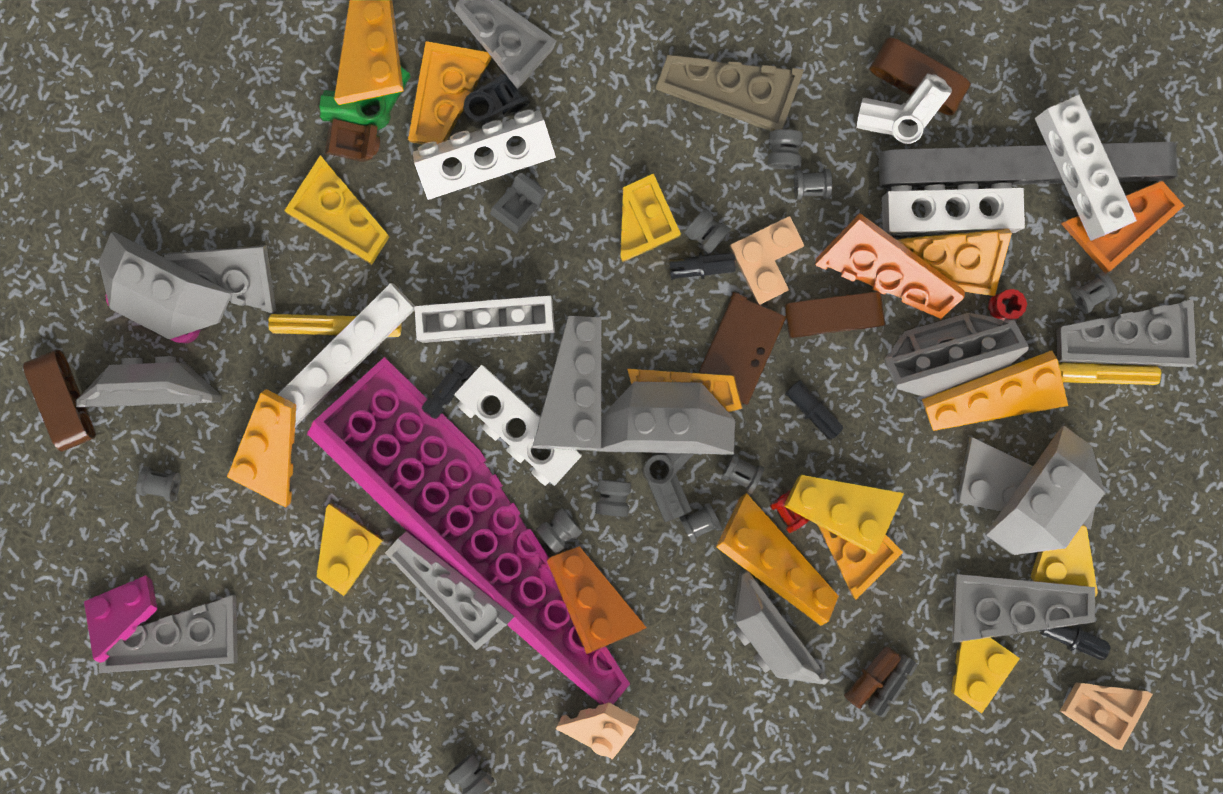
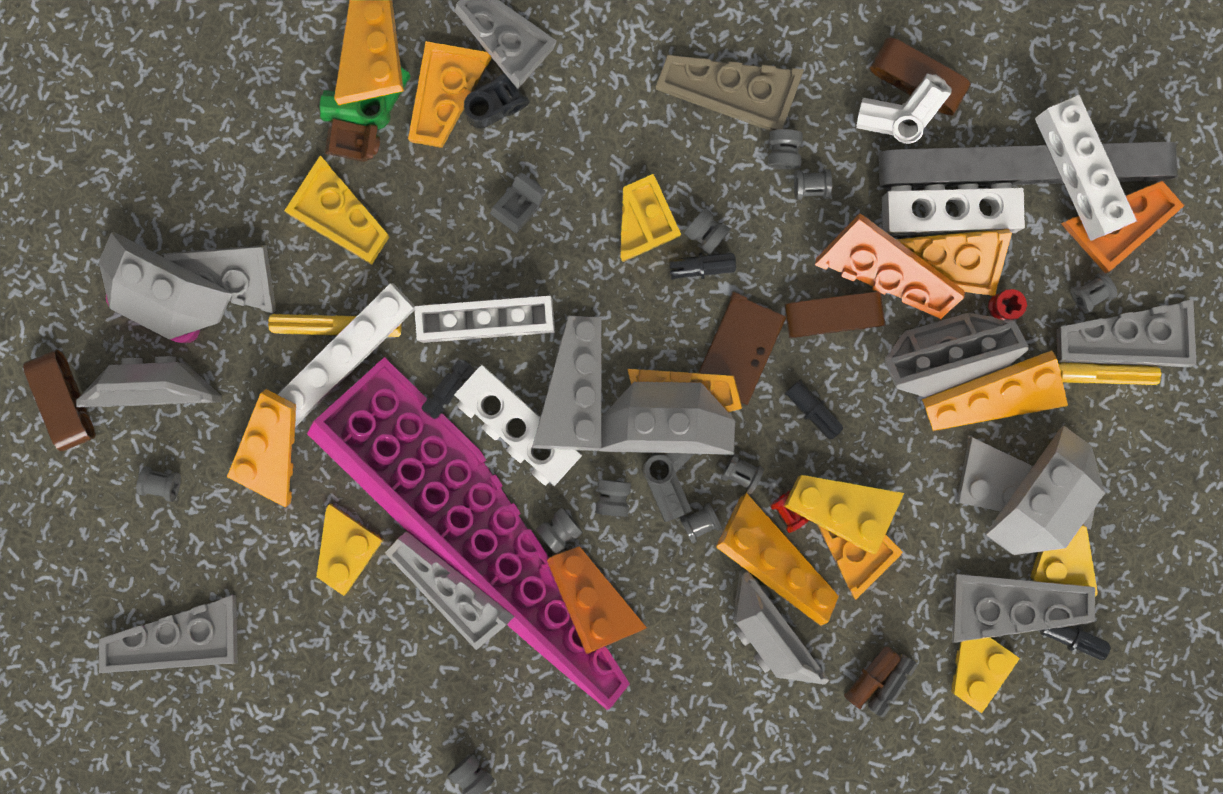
(118, 614): dark pink wing -> none
(474, 169): white brick -> none
(600, 728): light nougat wing -> none
(758, 254): light nougat plate -> none
(1106, 711): light nougat wing -> none

